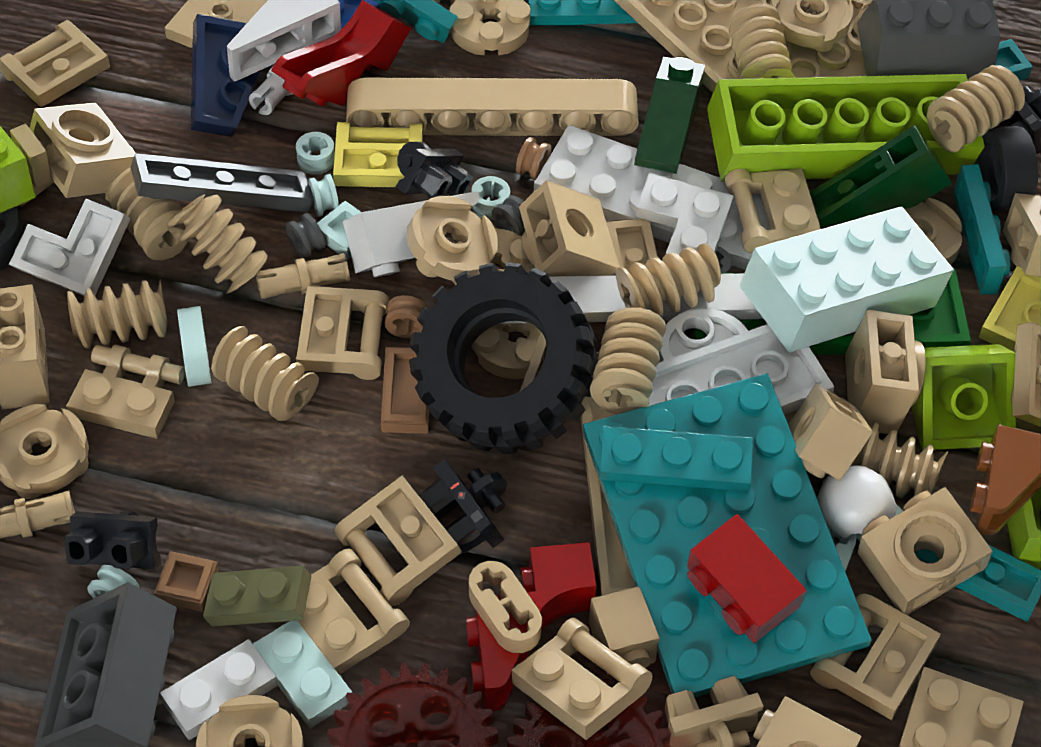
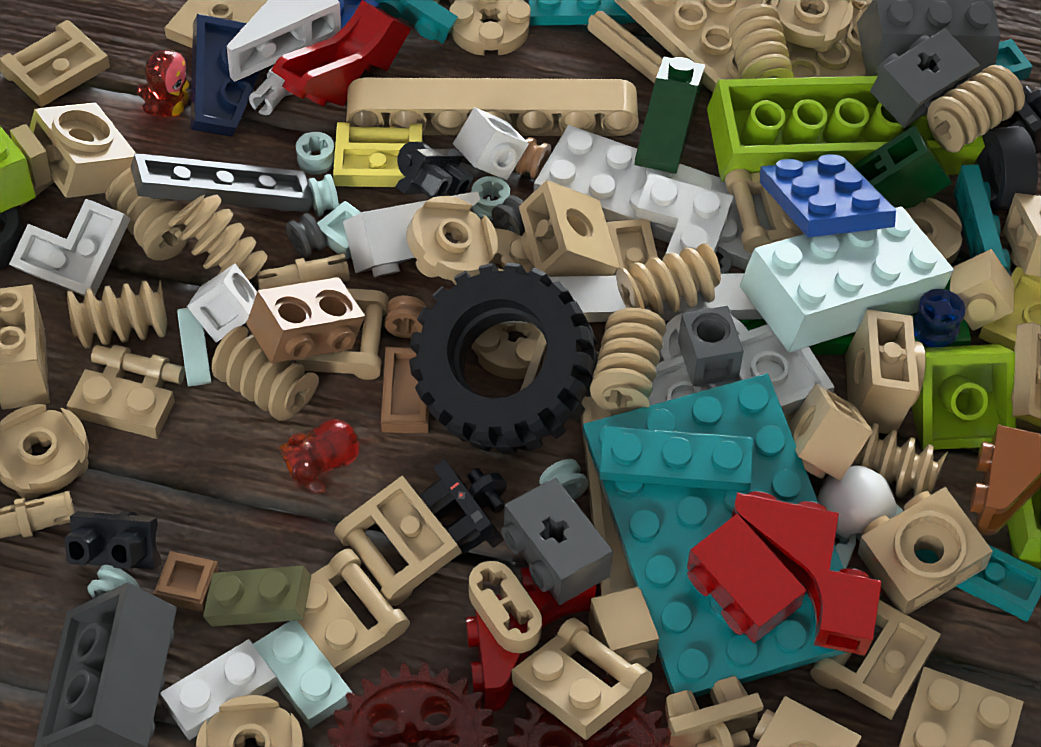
(166, 85): none -> clear red animal
(223, 302): none -> white brick
(305, 319): none -> medium nougat brick
(318, 451): none -> clear red animal
(490, 143): none -> white brick
(556, 541): none -> dark grey brick
(569, 475): none -> light aqua bush
(625, 44): none -> tan axle
(714, 360): none -> dark grey brick
(804, 542): none -> red arch
(827, 196): none -> blue plate
(921, 75): none -> dark grey brick
(933, 308): none -> clear blue wheel
(983, 288): none -> tan brick

